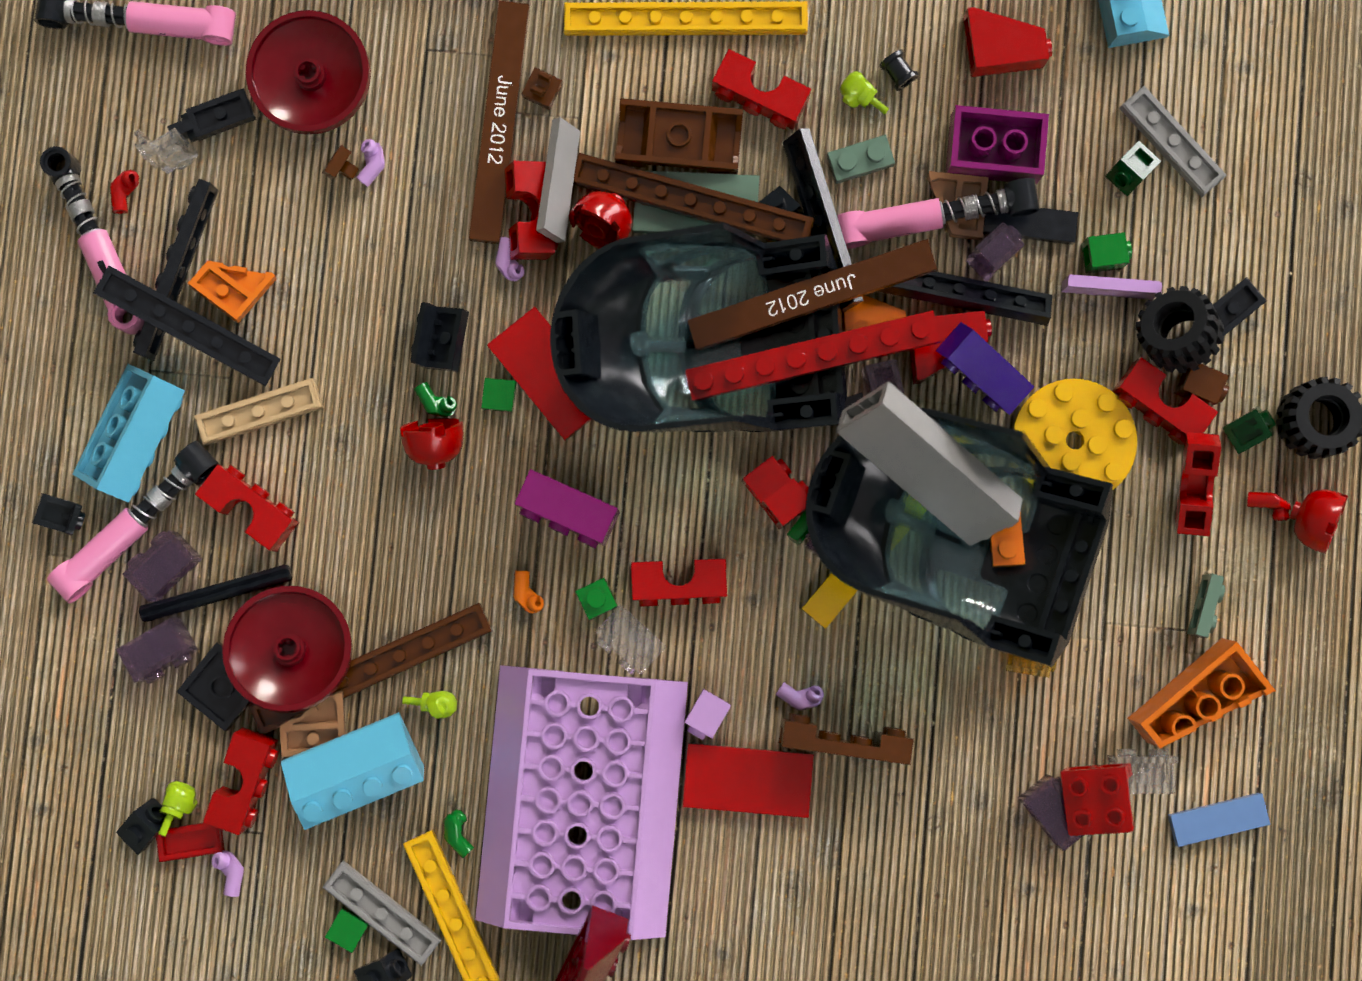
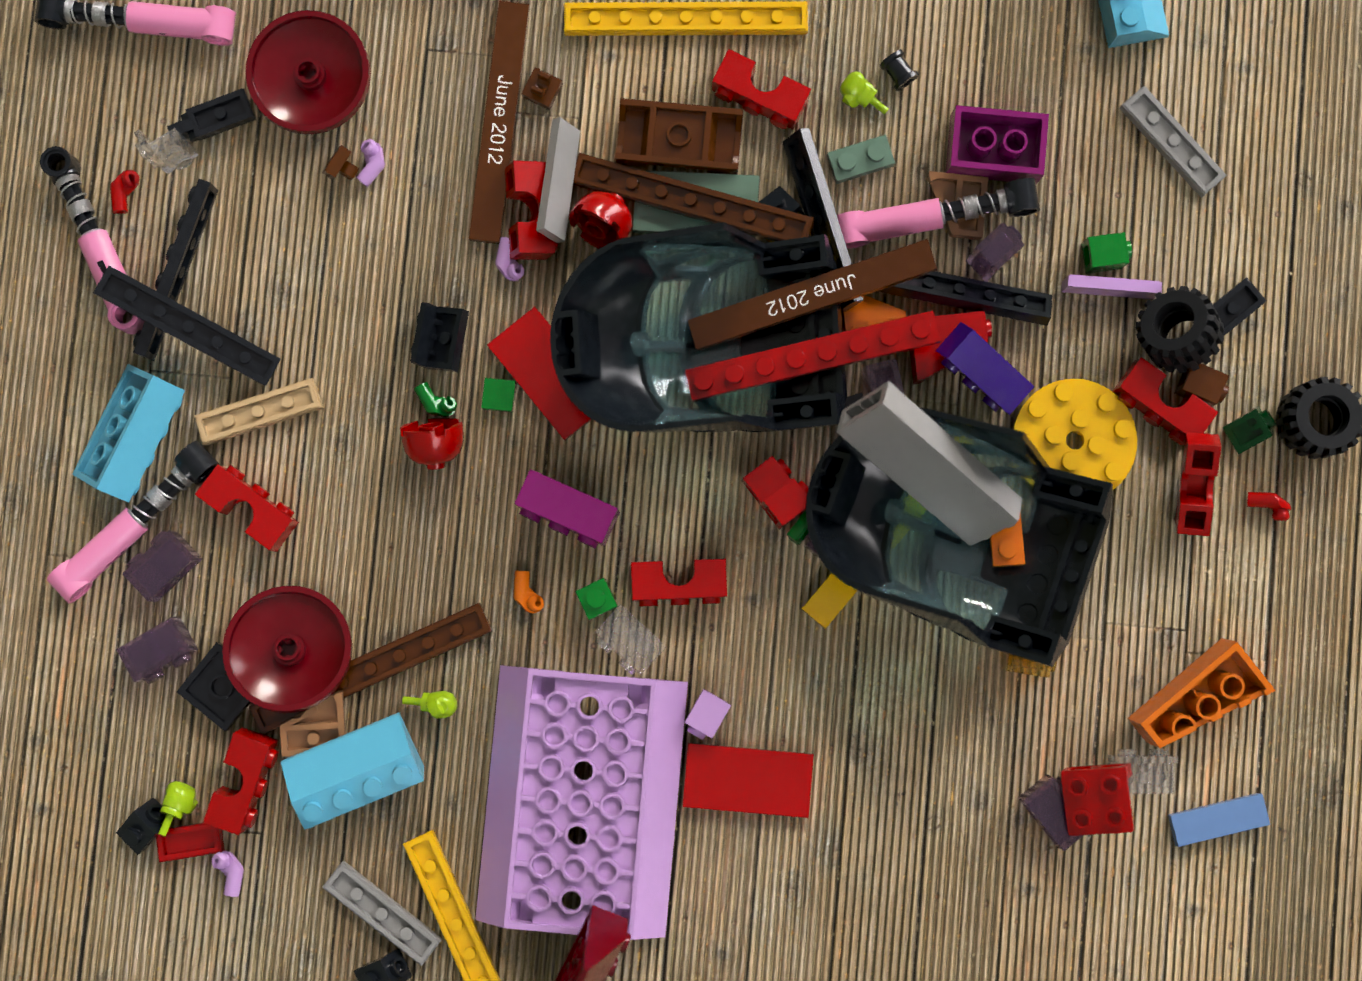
(58, 514): black bracket -> none
(215, 593): black axle -> none
(231, 288): orange wing -> none
(347, 930): green tile -> none
(453, 833): green arm -> none
(801, 699): lavender arm -> none
(887, 746): reddish brown piece -> none
(1003, 44): red slope -> none
(1045, 225): black tile -> none
(1132, 168): dark green bracket -> none
(1209, 594): sand green plate -> none
(1318, 518): red cylinder -> none

